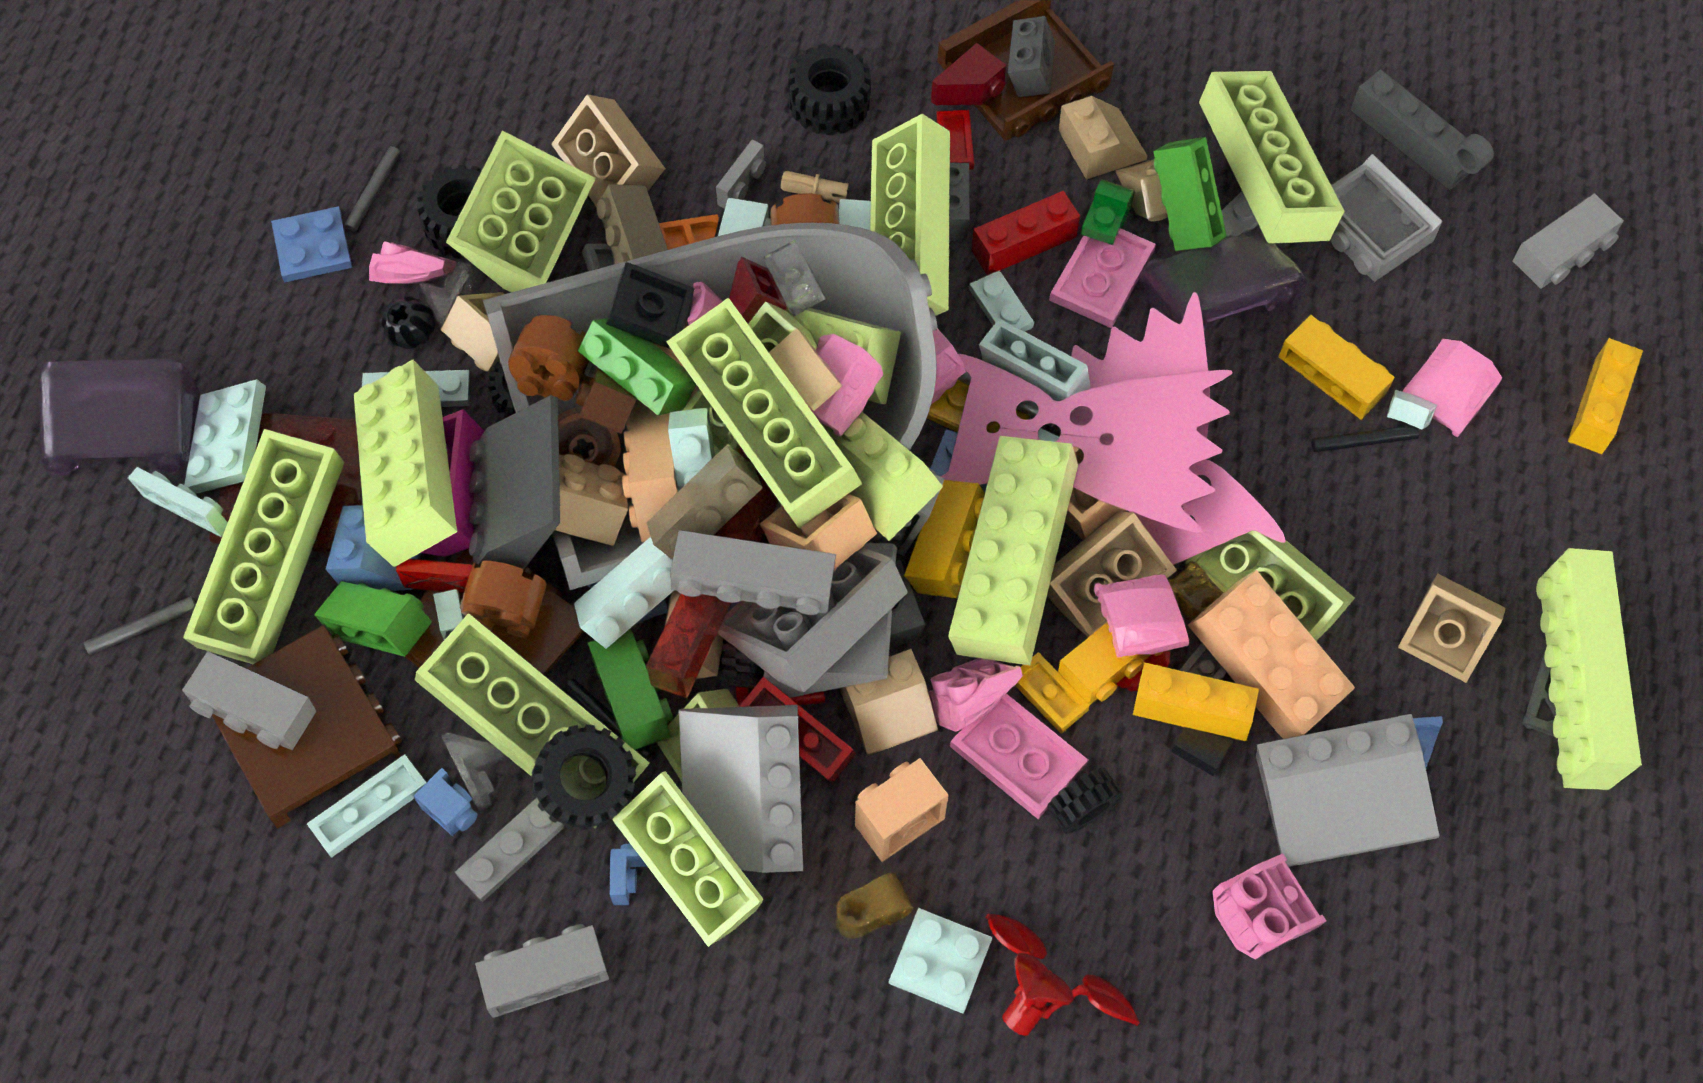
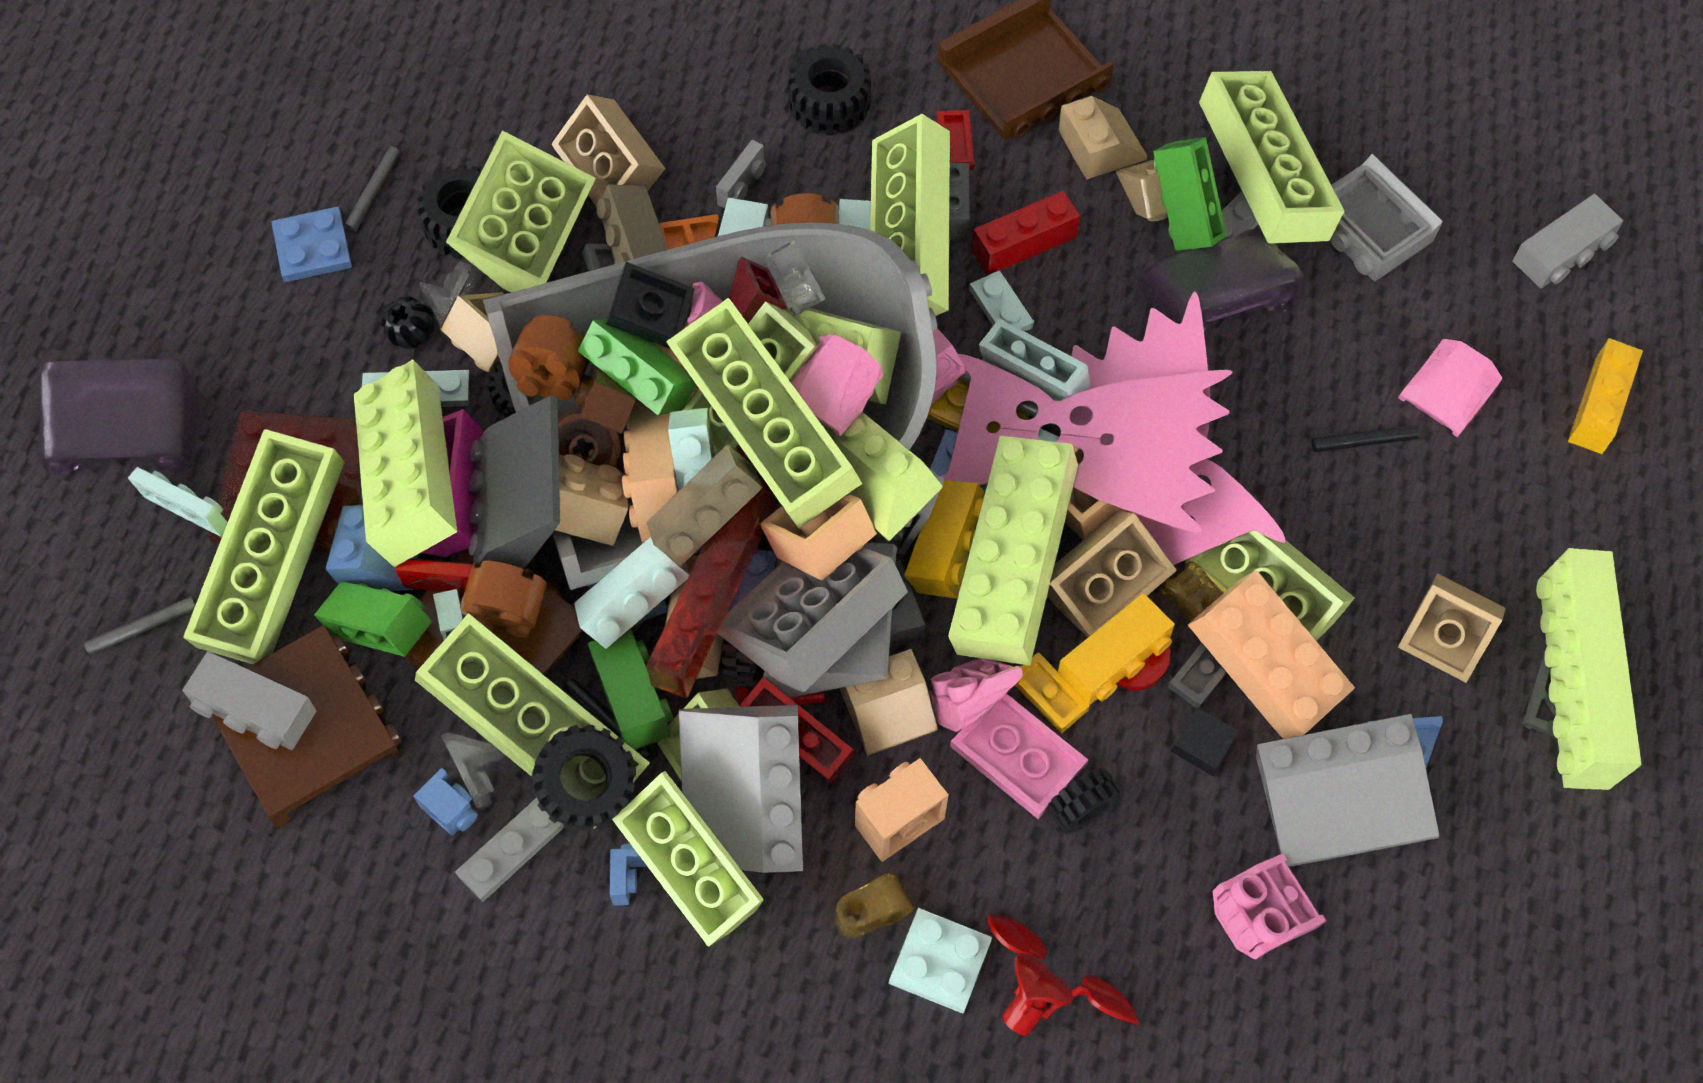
(225, 436): light aqua plate -> none
(367, 806): light aqua plate -> none
(407, 266): bright pink slope -> none
(541, 970): light grey brick -> none
(752, 572): light grey brick -> none
(802, 183): tan axle -> none
(805, 369): tan slope -> none
(970, 79): dark red slope -> none
(1031, 56): dark grey brick -> none
(1102, 276): bright pink plate -> none
(1108, 212): green brick -> none
(1142, 616): bright pink slope -> none
(1195, 701): yellow brick -> none
(1336, 366): yellow brick -> none
(1411, 409): light aqua piece -> none
(1420, 131): dark grey hinge -> none

